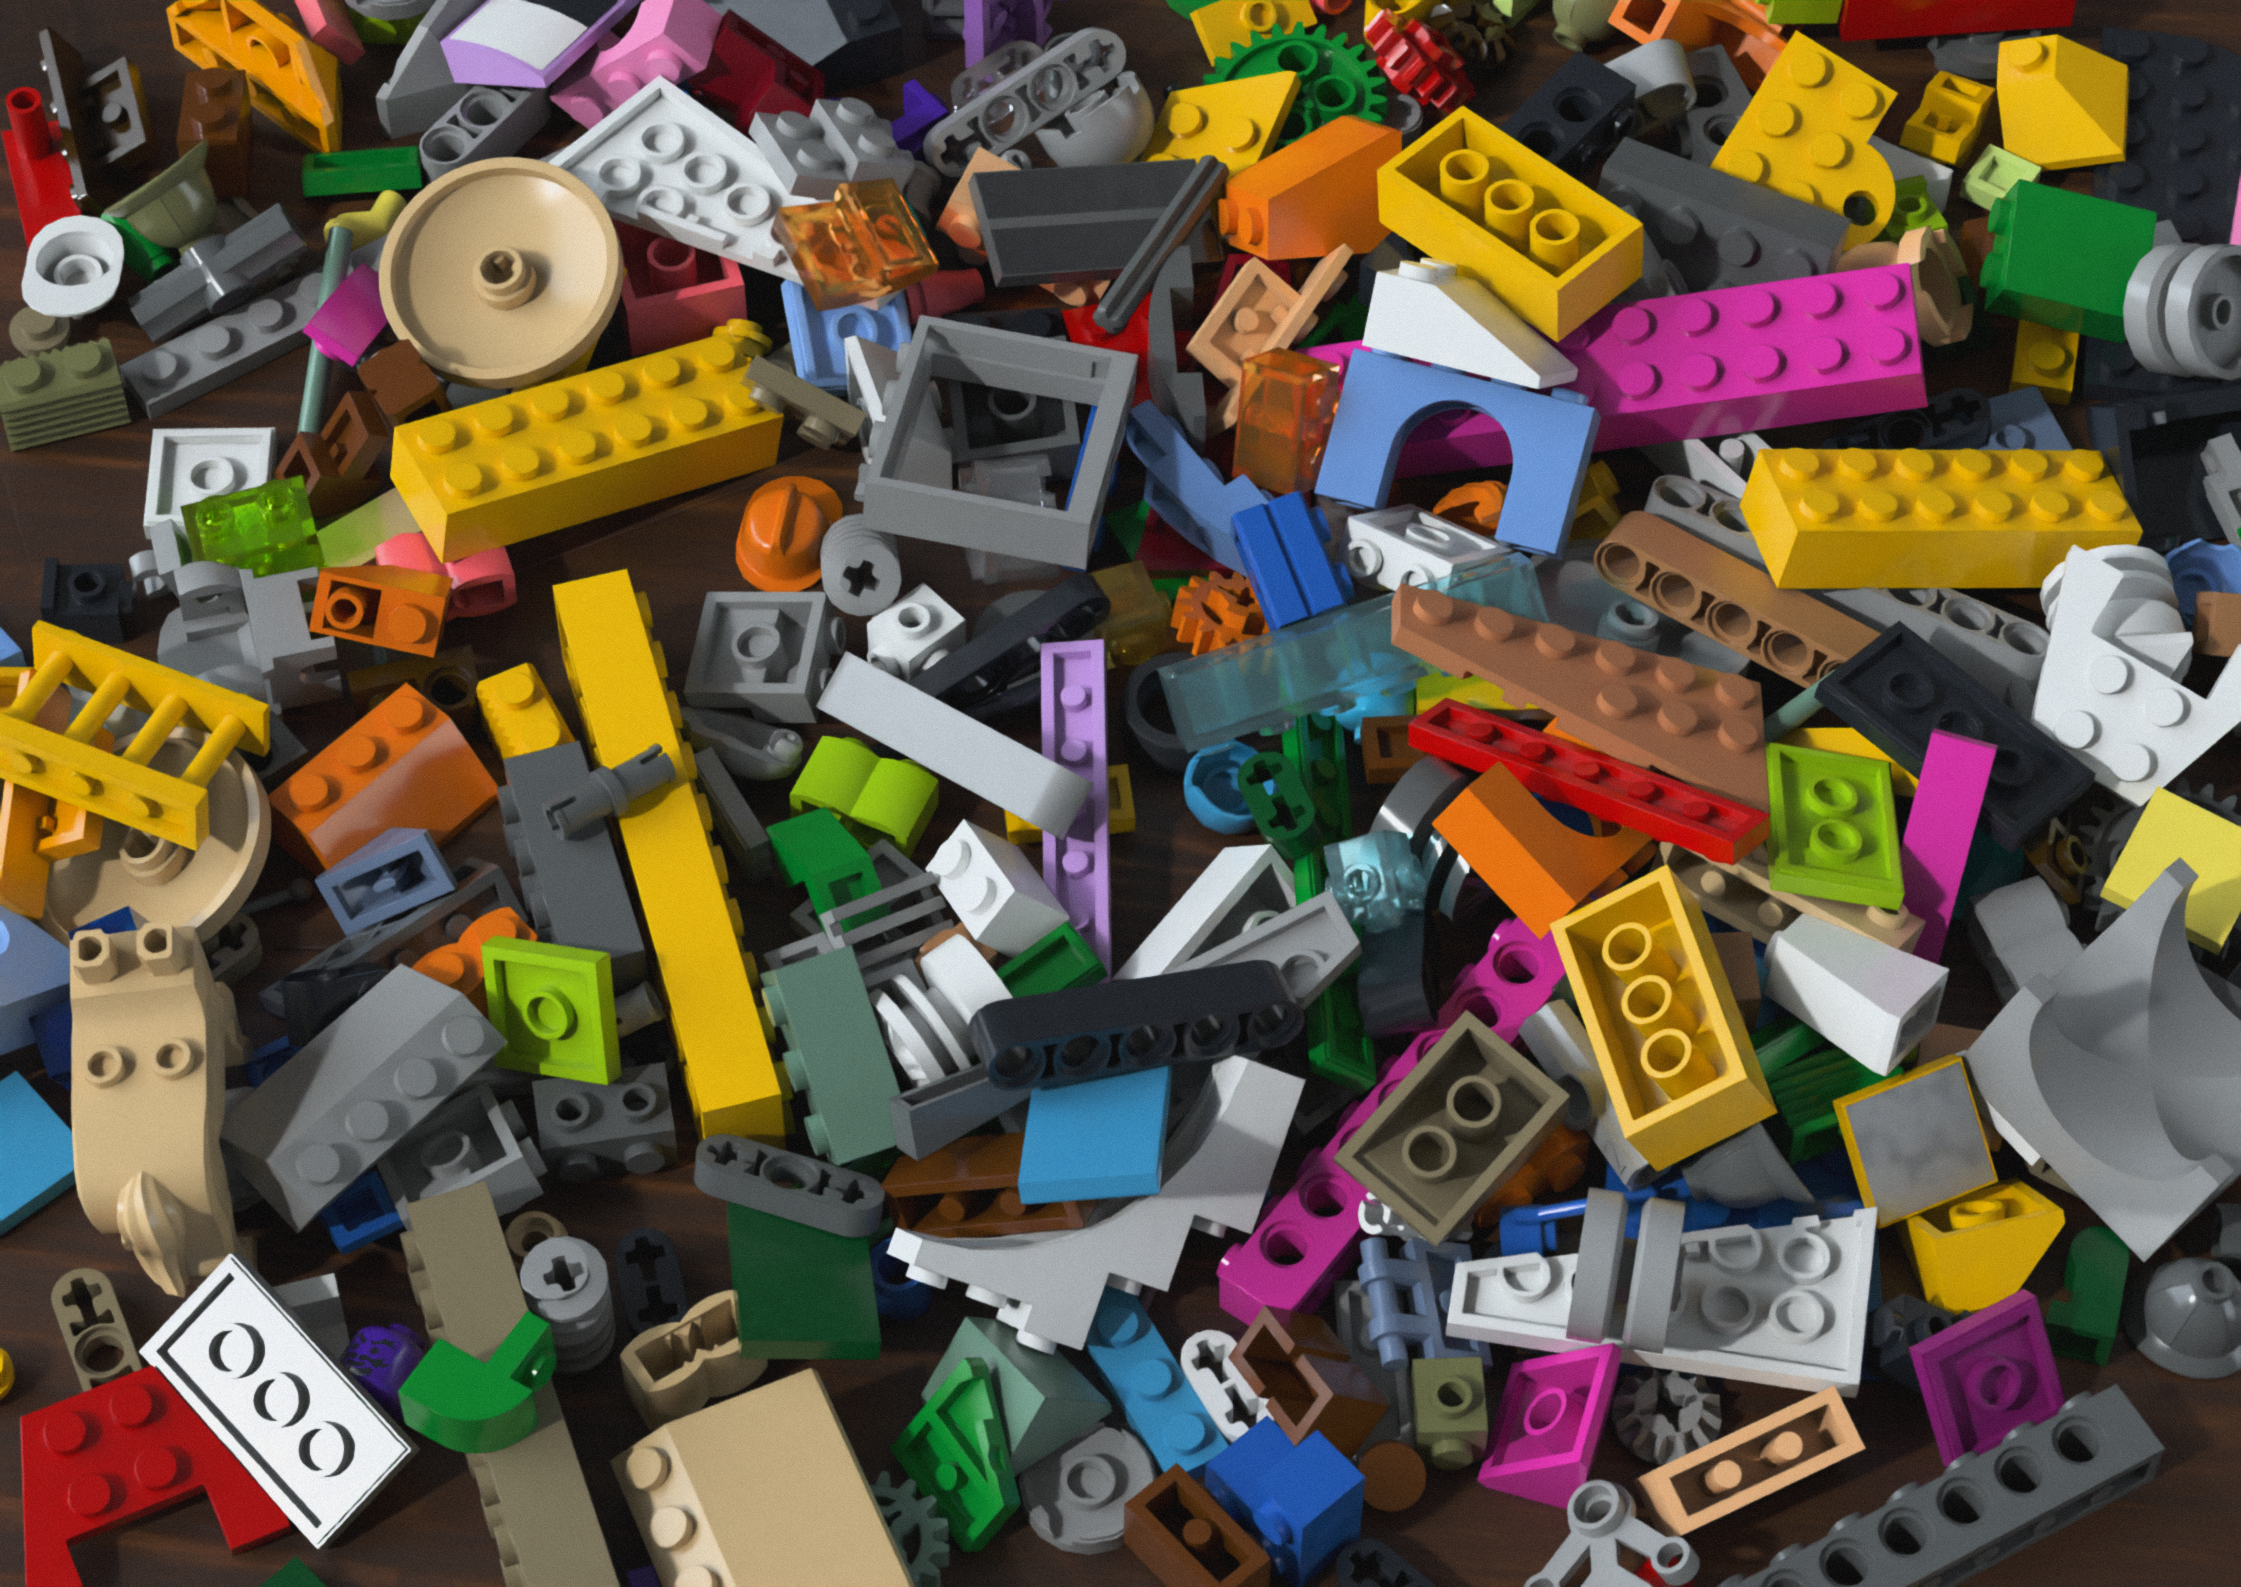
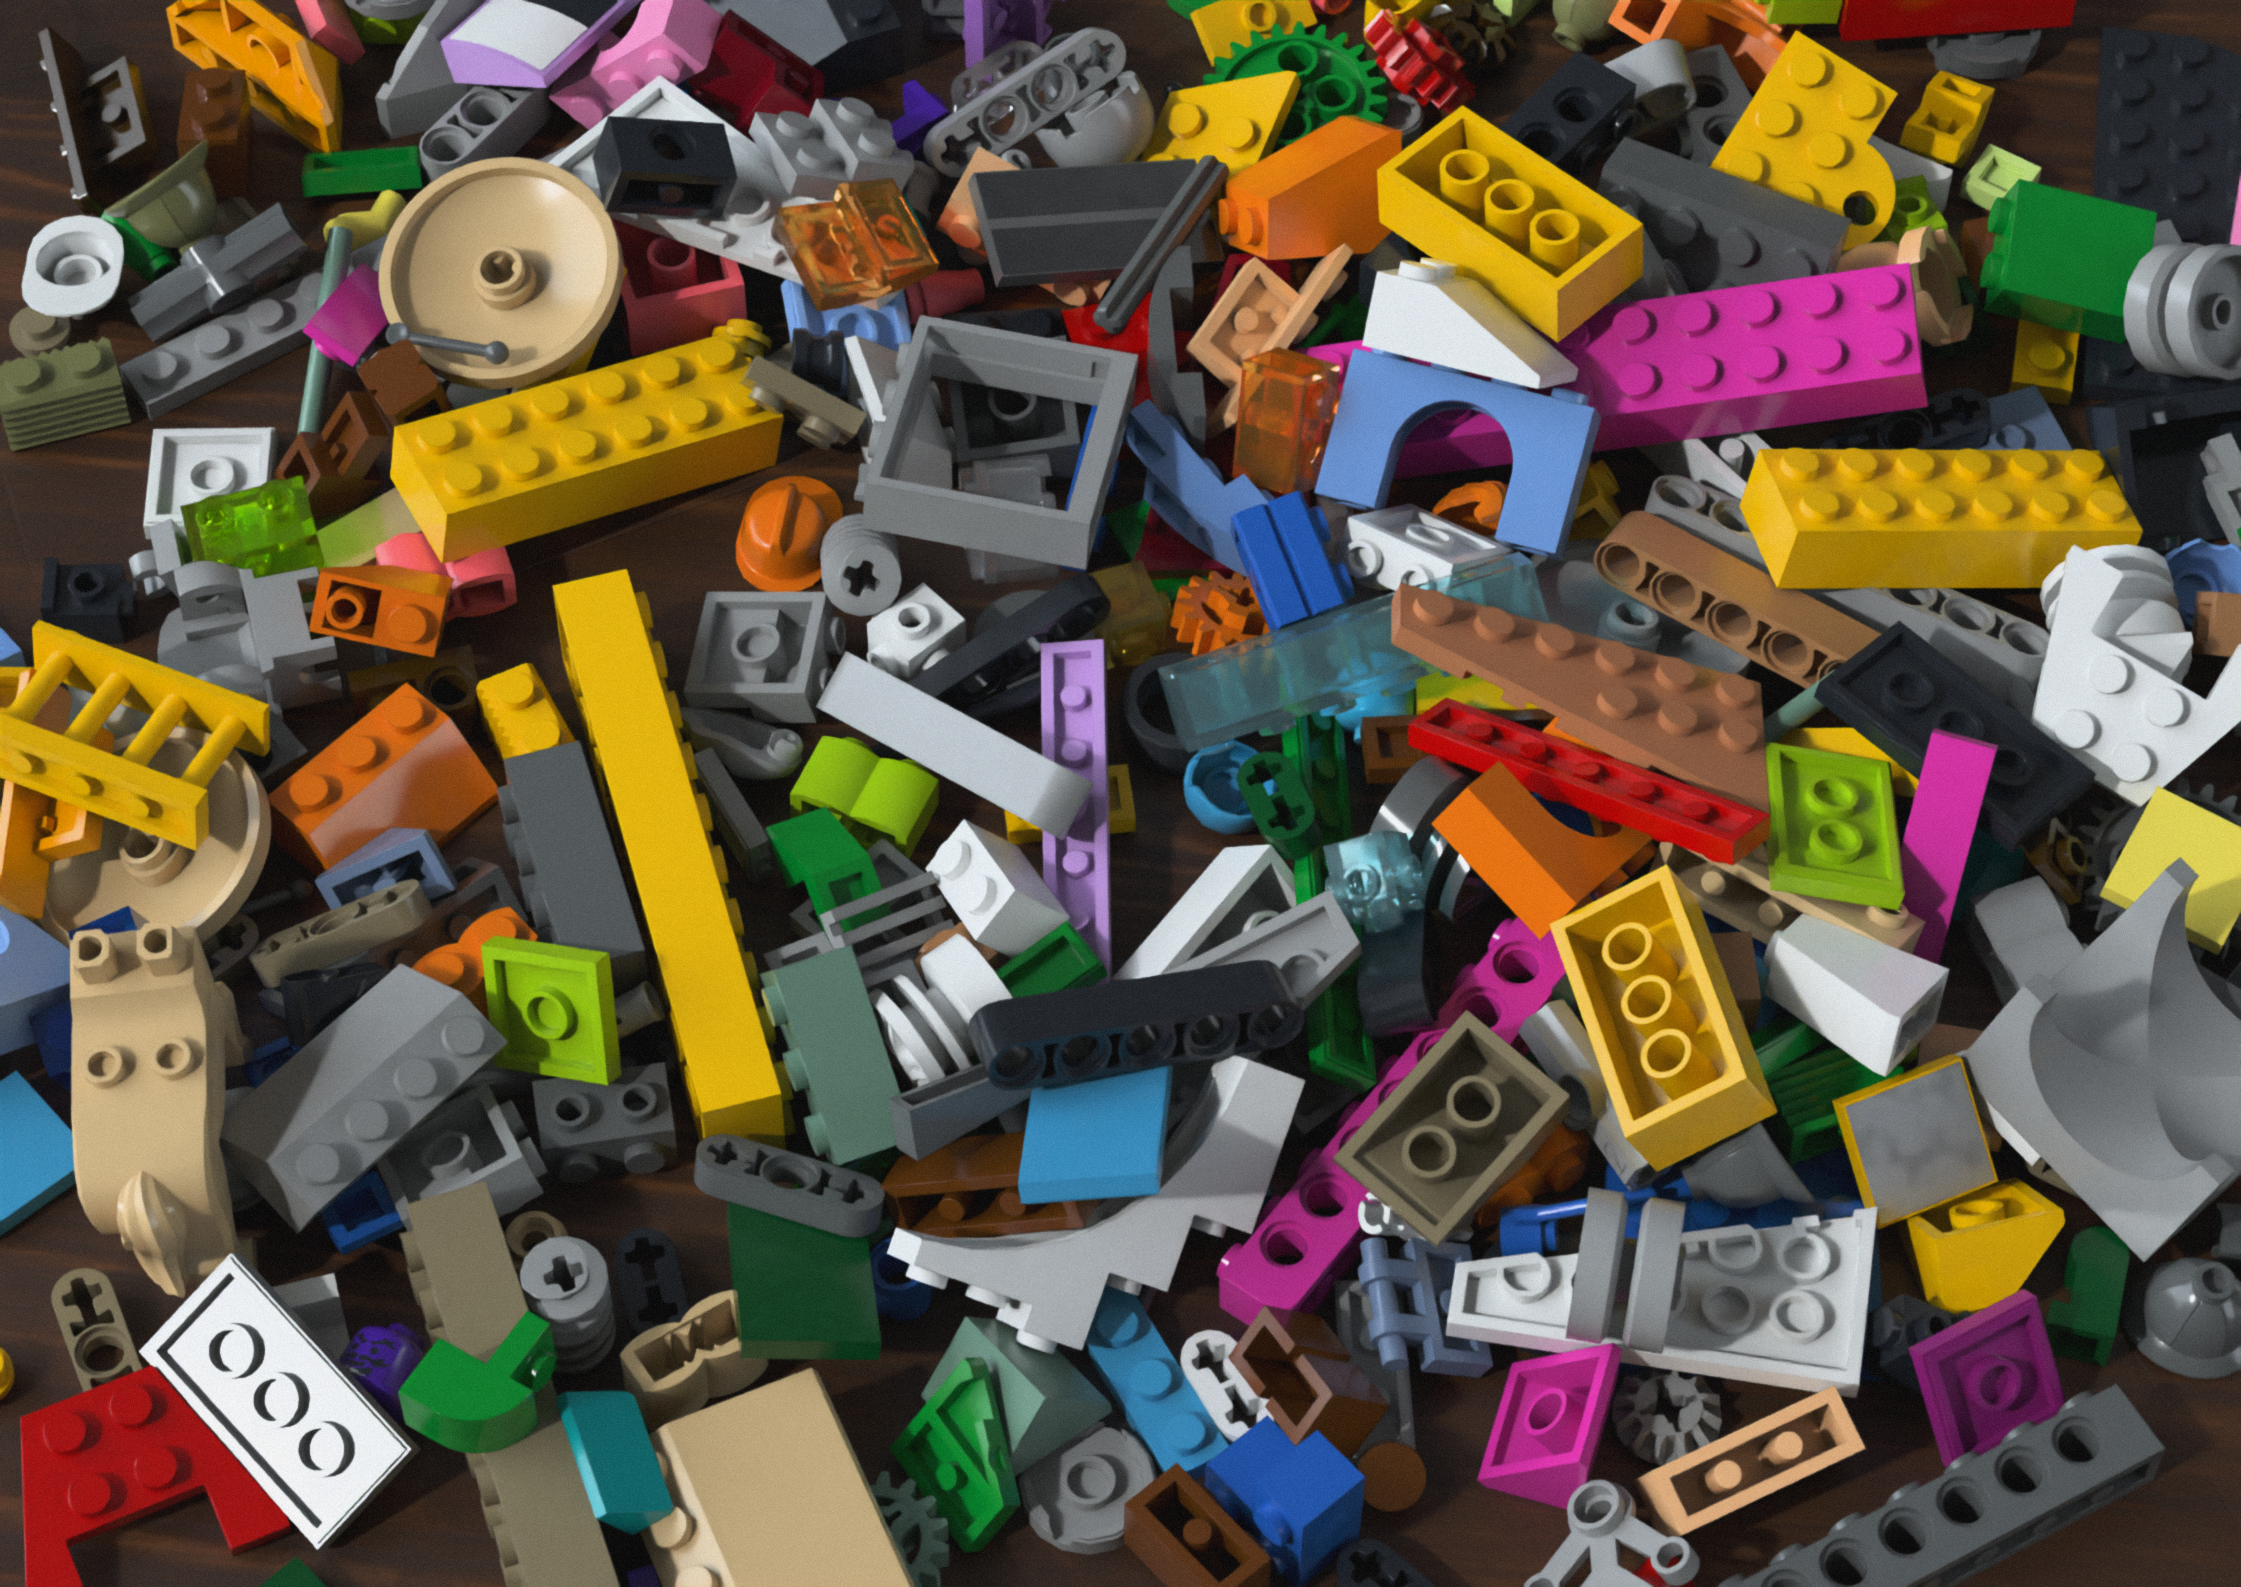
(36, 163): red piece -> none
(342, 932): none -> dark tan beam
(495, 352): none -> dark grey hinge
(609, 791): dark grey pin -> none
(615, 1458): none -> teal slope
(664, 167): none -> black brick
(818, 358): none -> black wheel
(1449, 1411): olive brick -> none
(2061, 103): yellow slope -> none

